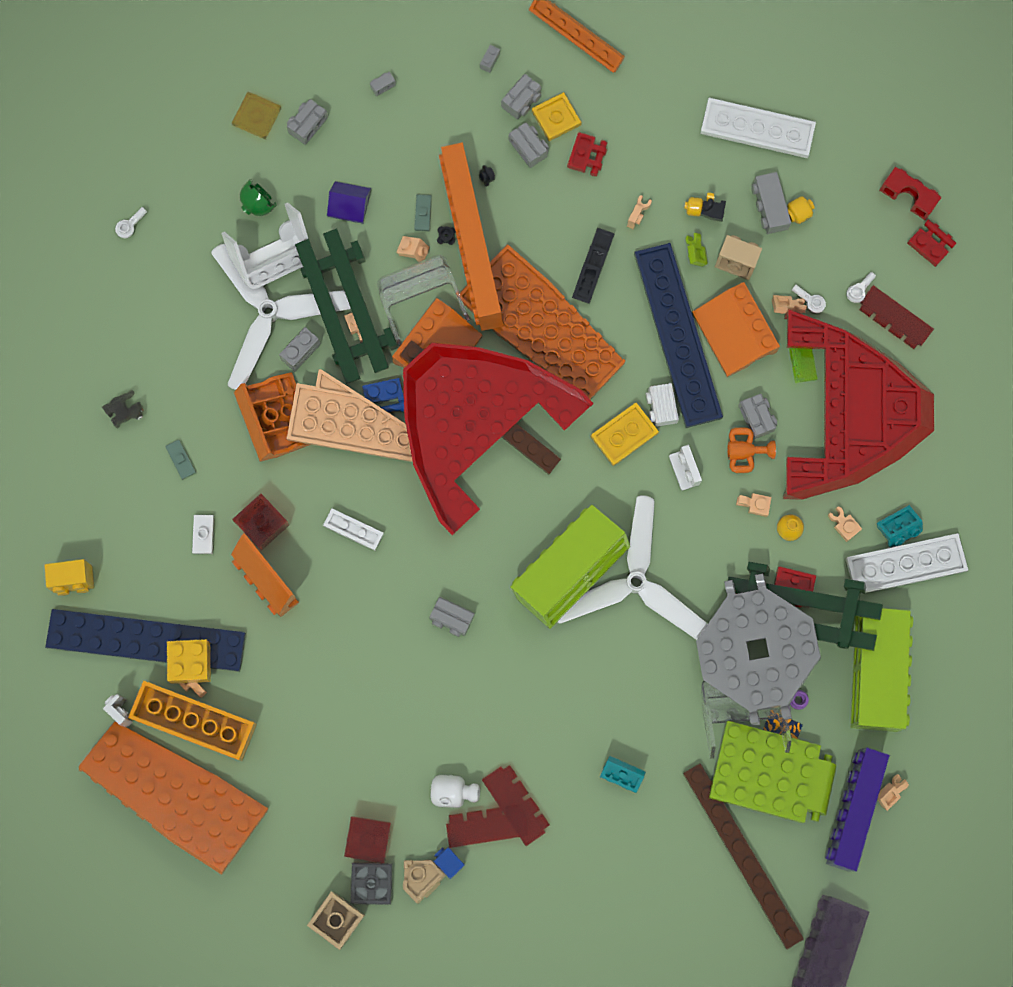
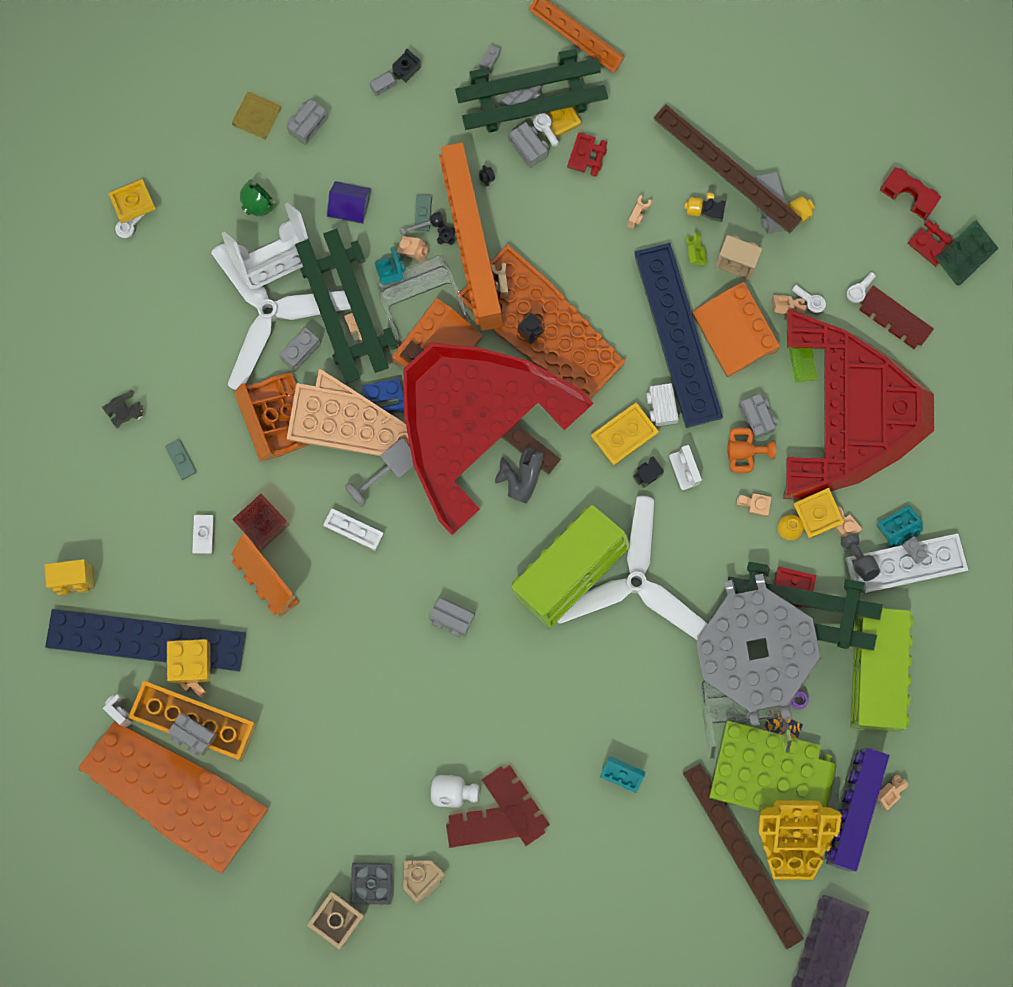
(131, 201): none -> yellow tile
(192, 734): none -> light grey brick
(368, 839): clear red brick -> none
(390, 268): none -> teal bracket
(398, 460): none -> light grey piece
(406, 72): none -> black brick
(435, 220): none -> hinge
(448, 862): blue brick -> none
(501, 284): none -> tan plate
(529, 470): none -> dark grey piece
(530, 328): none -> black brick
(542, 123): none -> white plate
(568, 70): none -> dark green fence
(593, 265): black slope -> none
(648, 472): none -> black brick
(728, 169): none -> reddish brown plate
(758, 128): white plate -> none
(797, 837): none -> yellow wedge
(819, 513): none -> yellow tile
(866, 565): none -> dark grey piece
(915, 550): none -> light grey piece
(966, 252): none -> clear green plate

